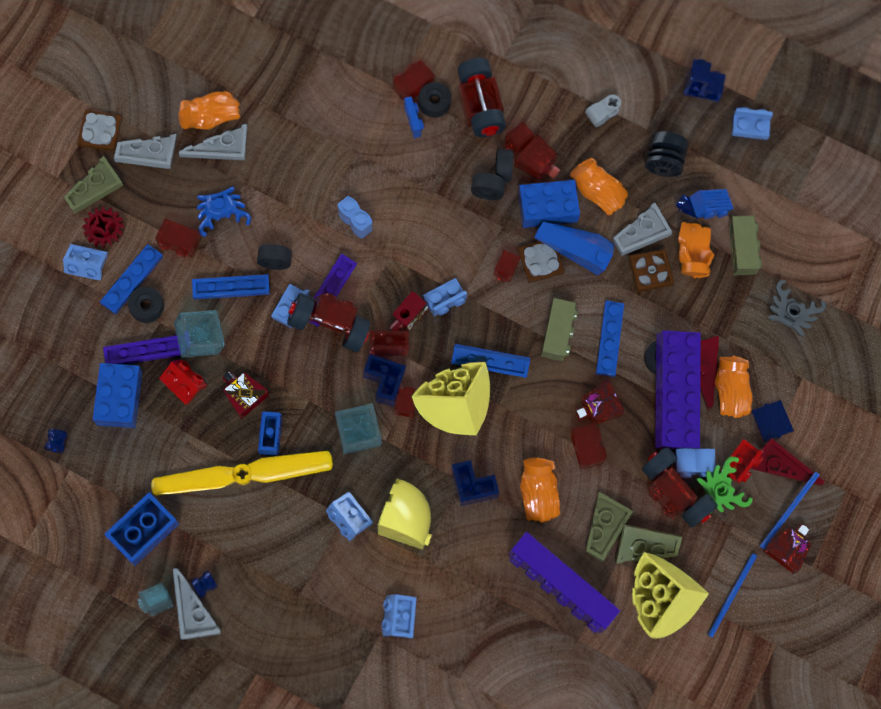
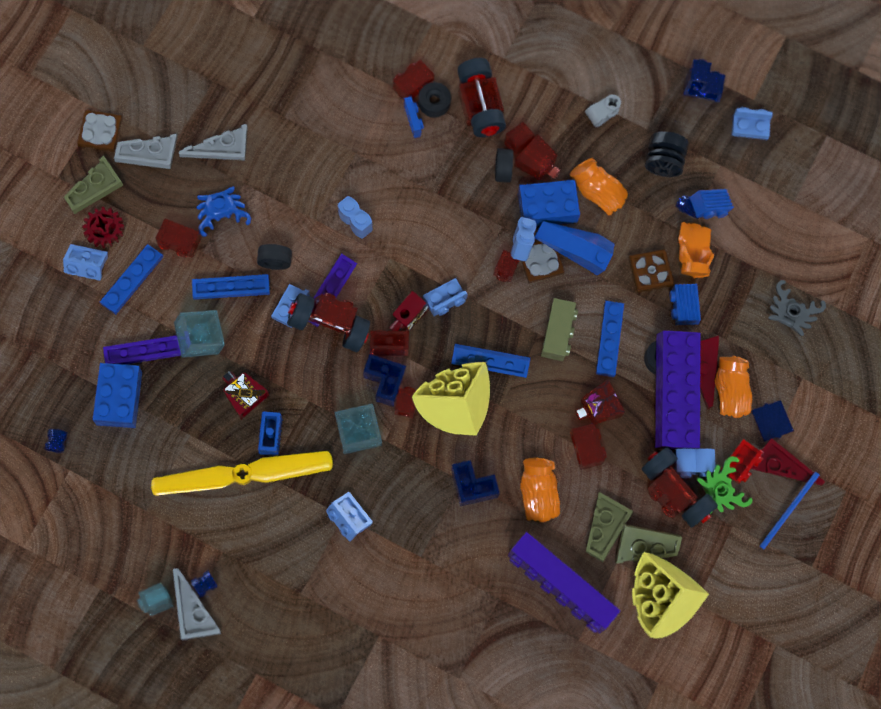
(141, 529): blue brick -> none
(146, 315): black tyre -> none
(182, 381): red bracket -> none
(208, 110): orange hair -> none
(399, 616): medium blue bracket -> none
(406, 516): light yellow brick -> none
(488, 186): black tyre -> none
(523, 239): none -> medium blue brick
(644, 231): light grey wing -> none
(685, 304): none -> blue brick
(732, 595): blue axle -> none
(744, 245): olive brick -> none
(790, 548): clear red torso -> none

